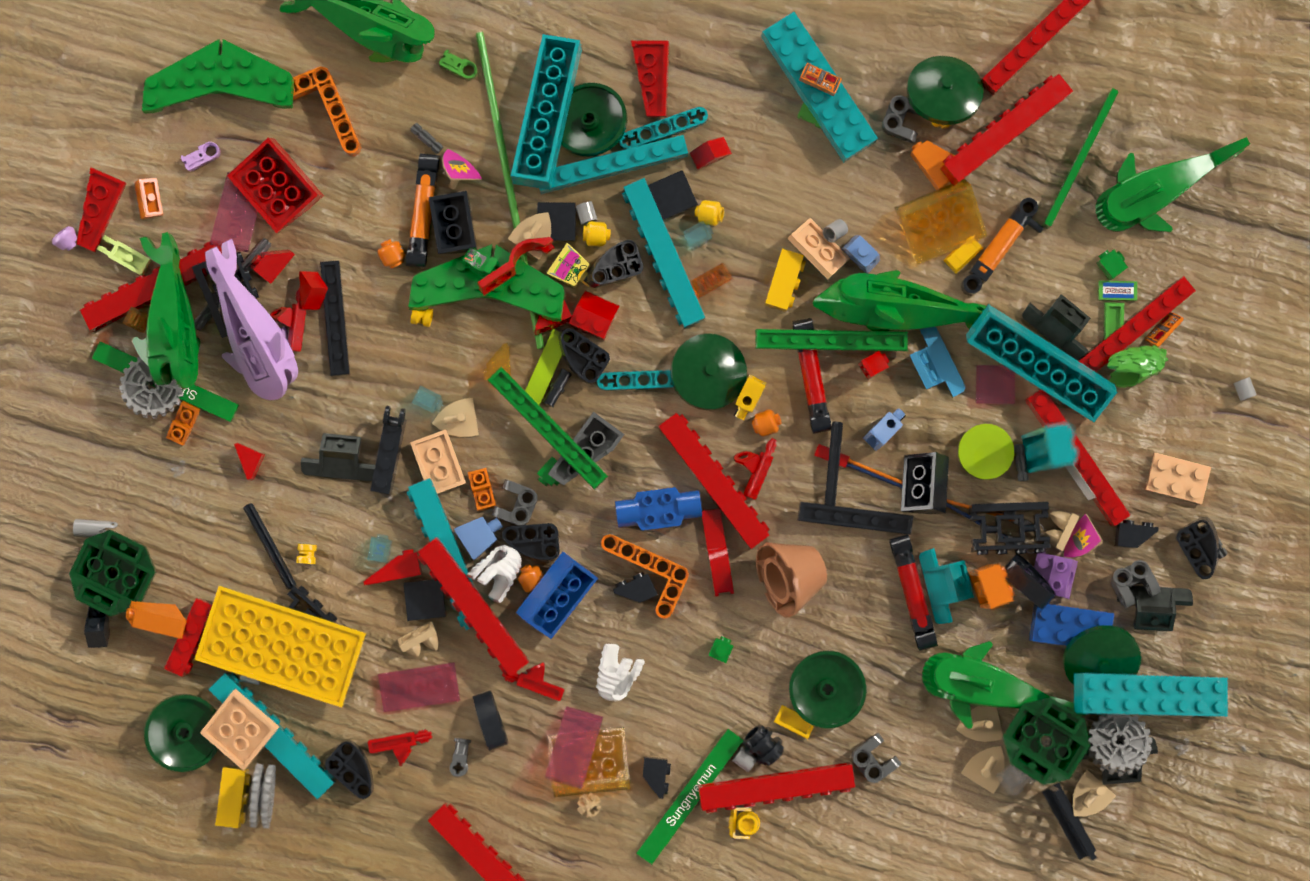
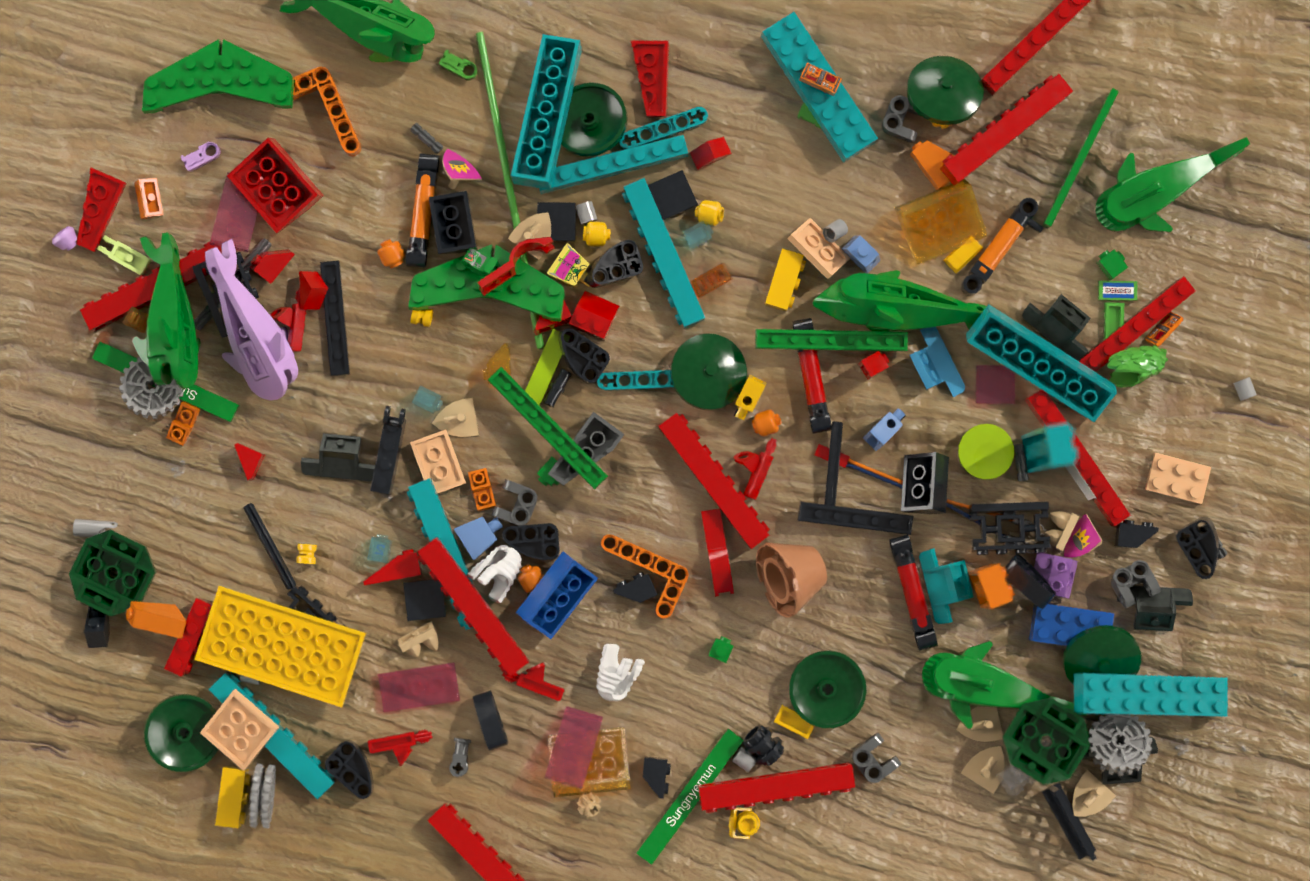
(658, 509): blue brick -> none

